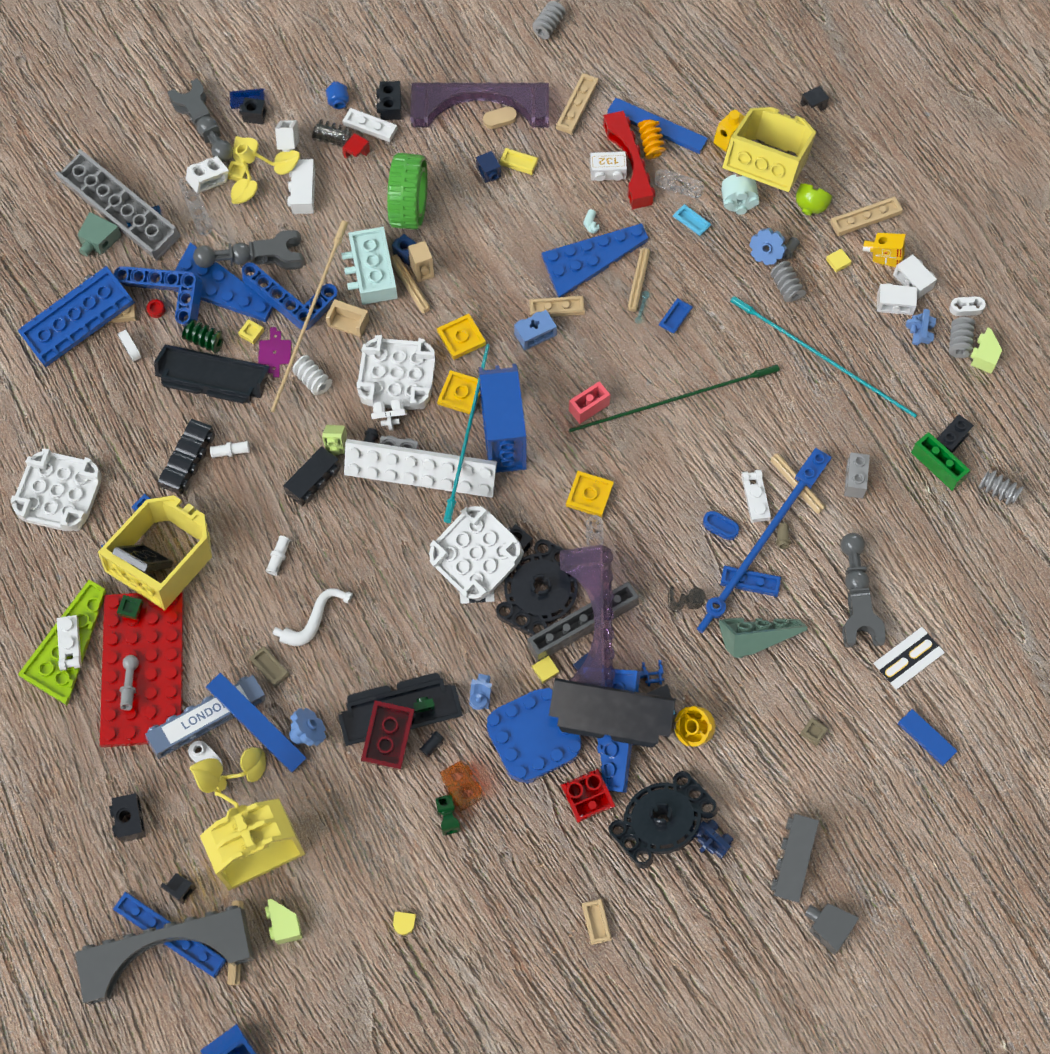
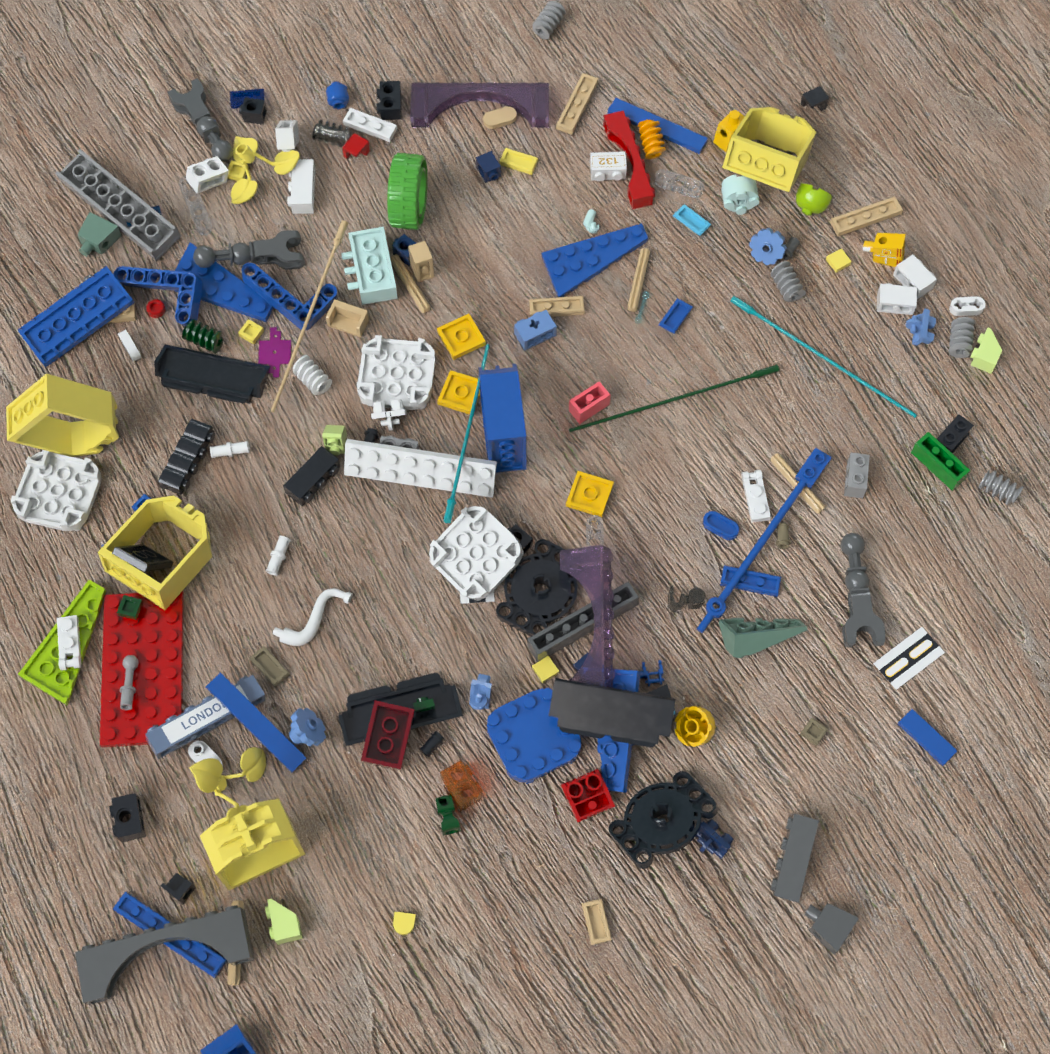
(32, 427): none -> light yellow container

